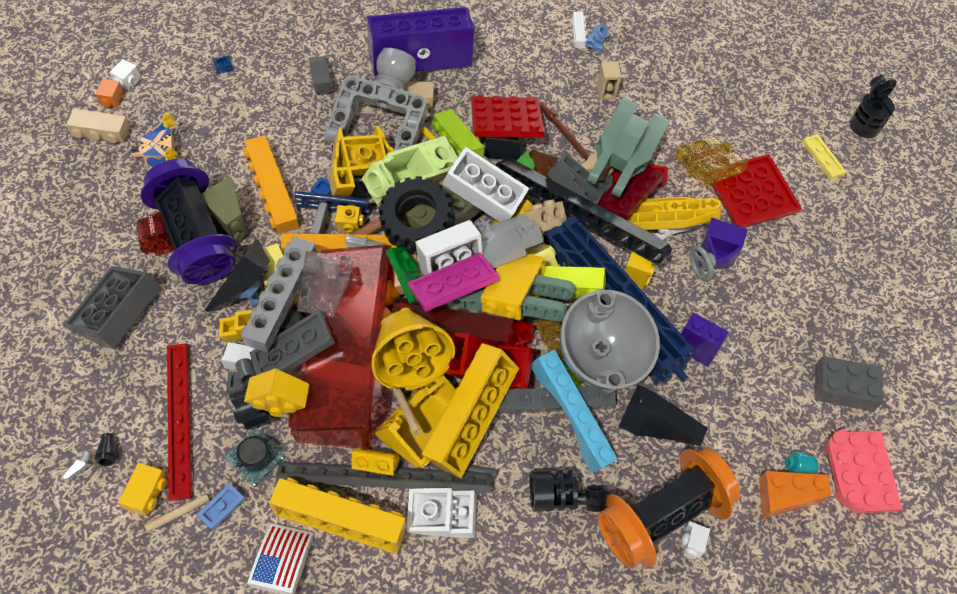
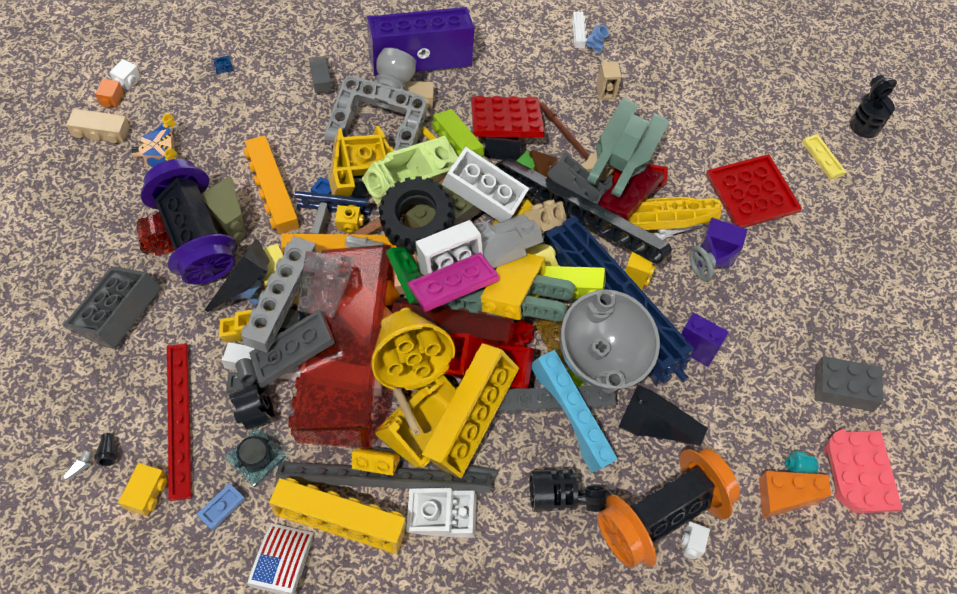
(176, 513): tan piece -> none
(276, 392): yellow brick -> none
(710, 159): clear yellow connector -> none

